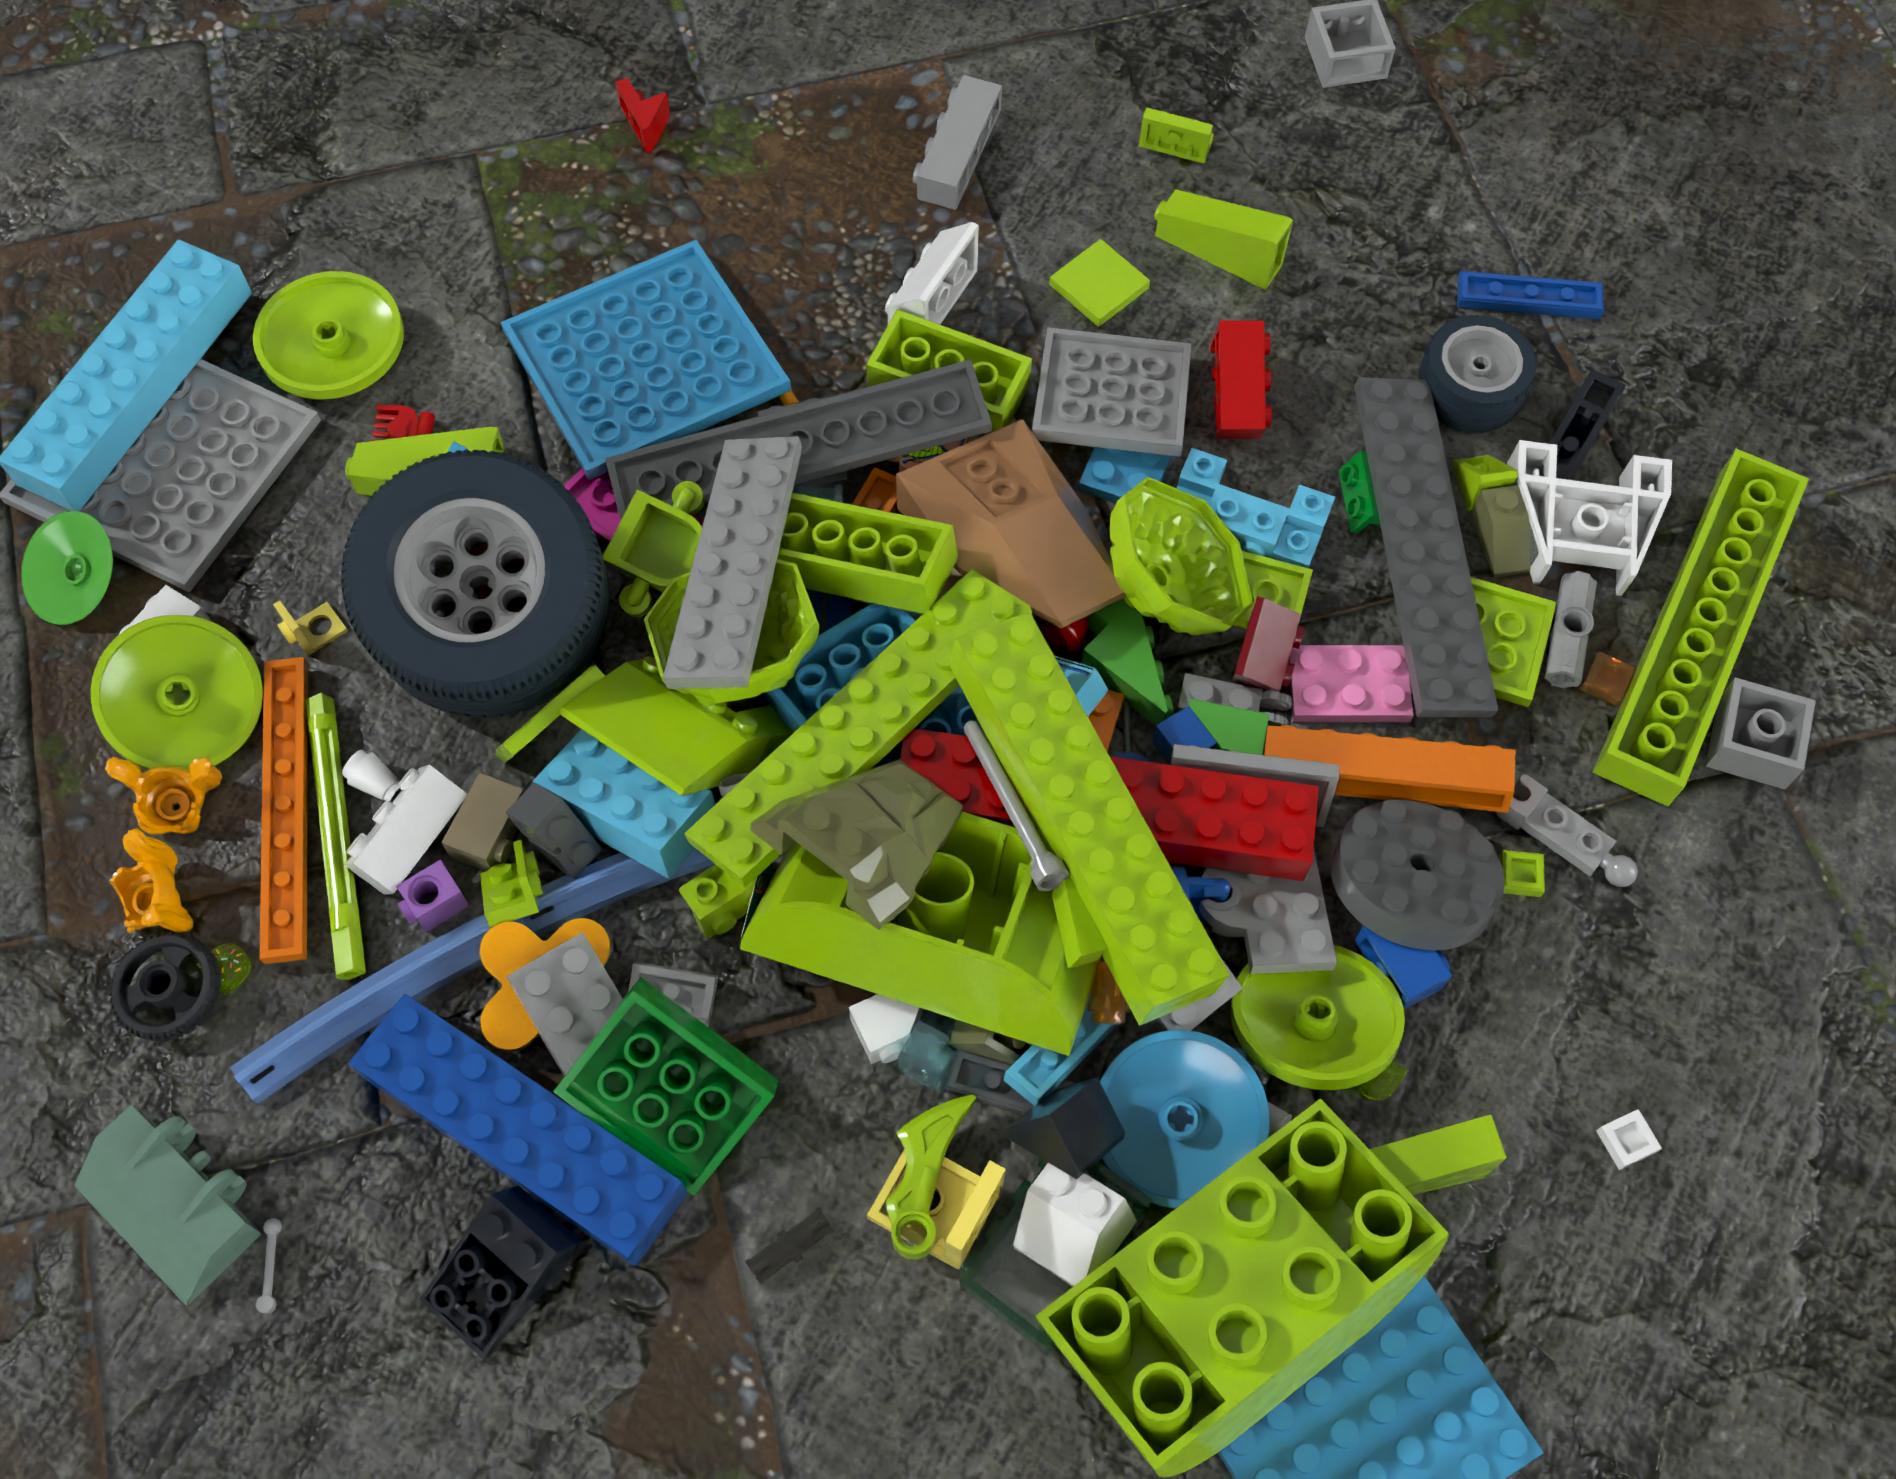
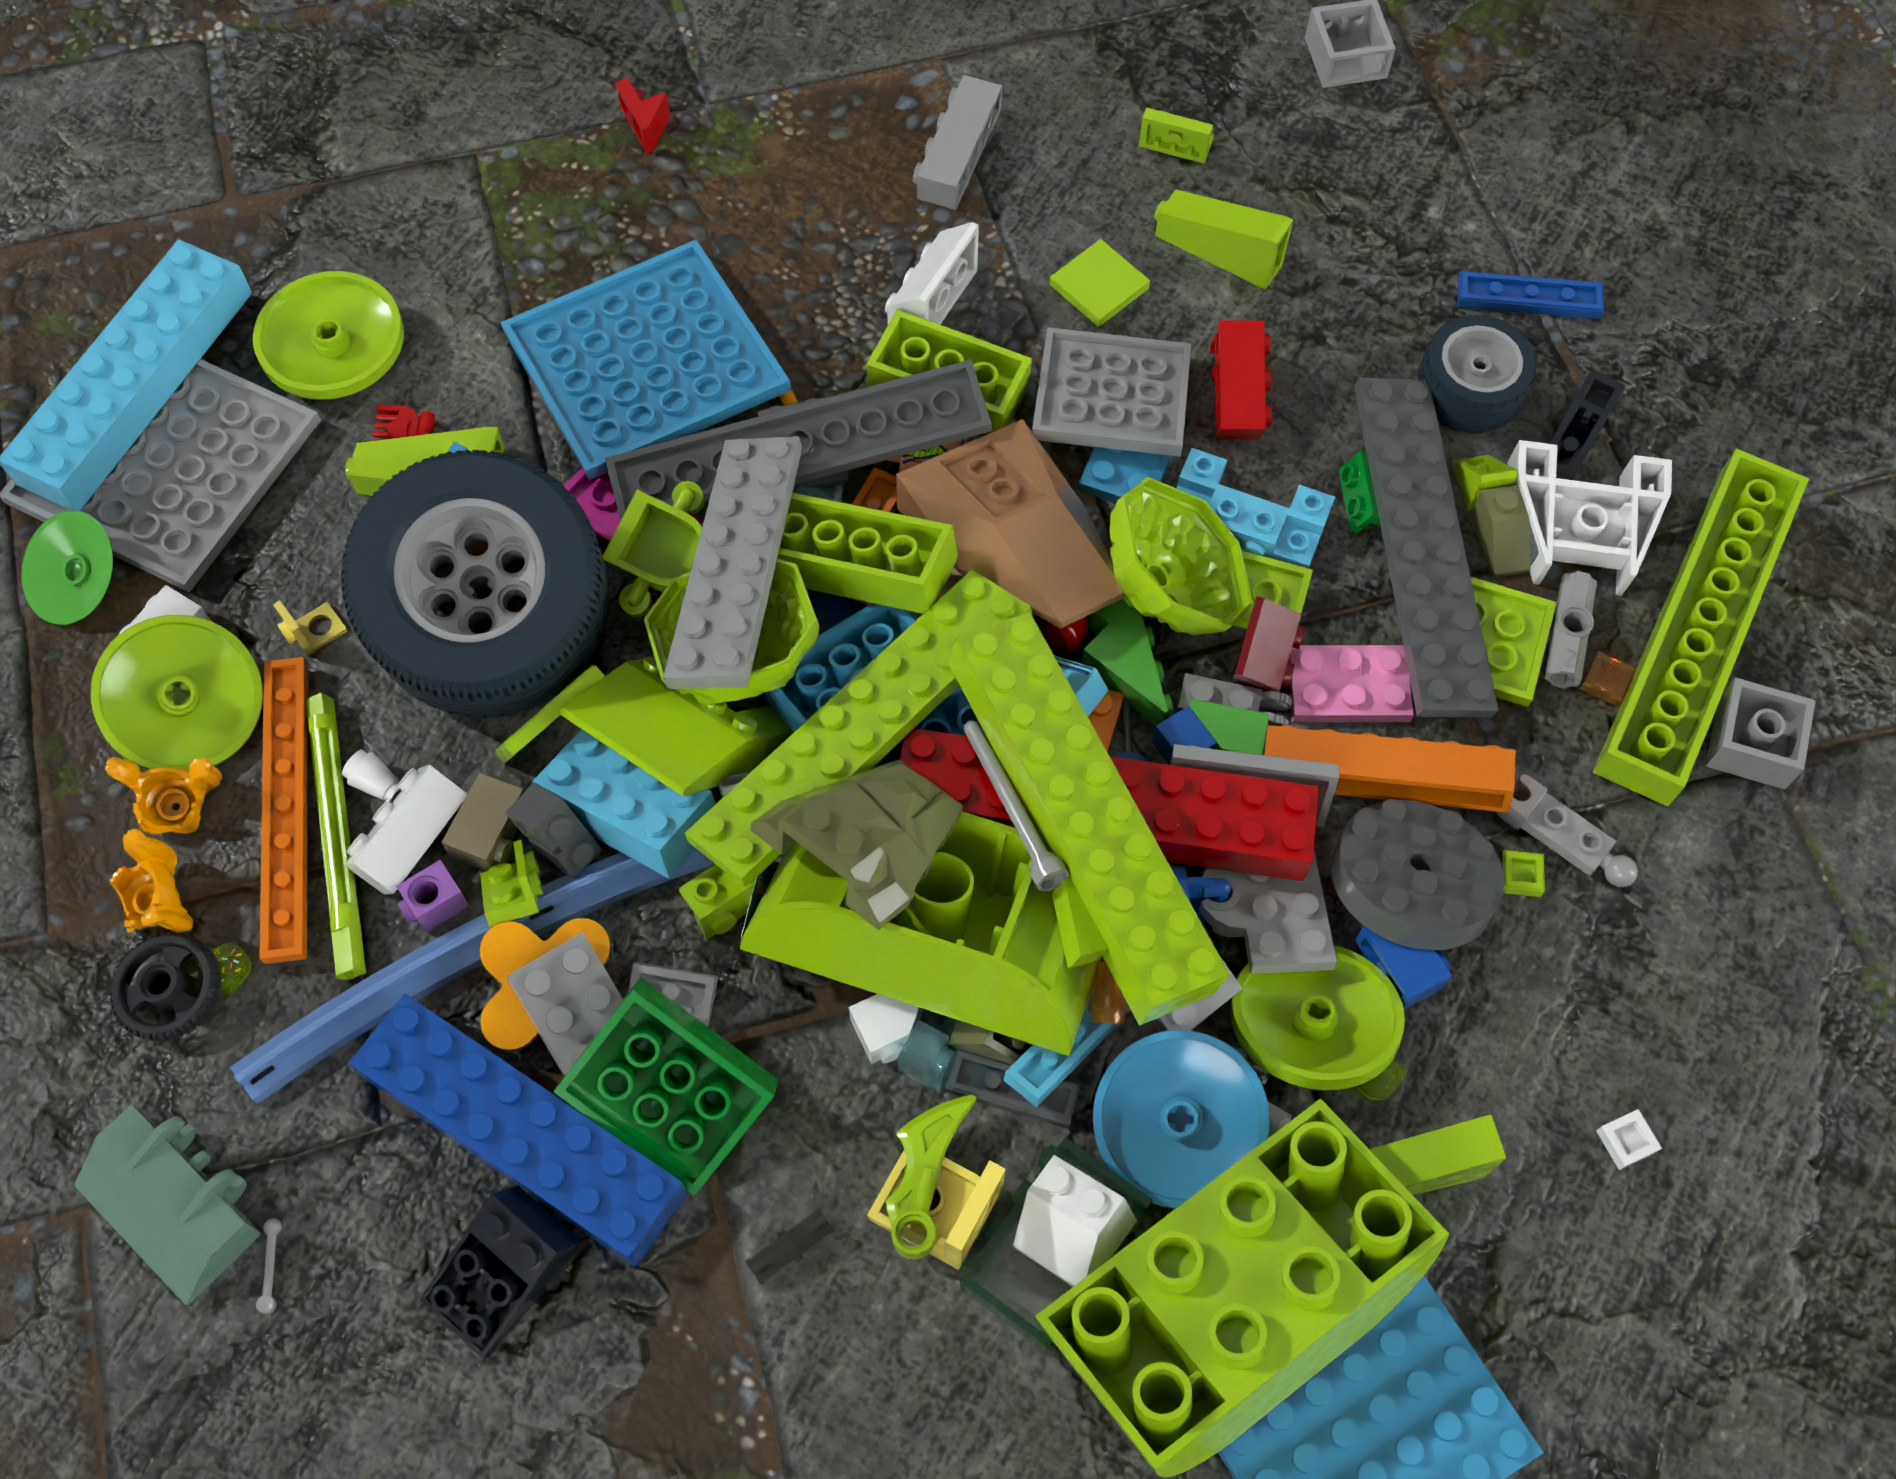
(1069, 1127): black slope -> none

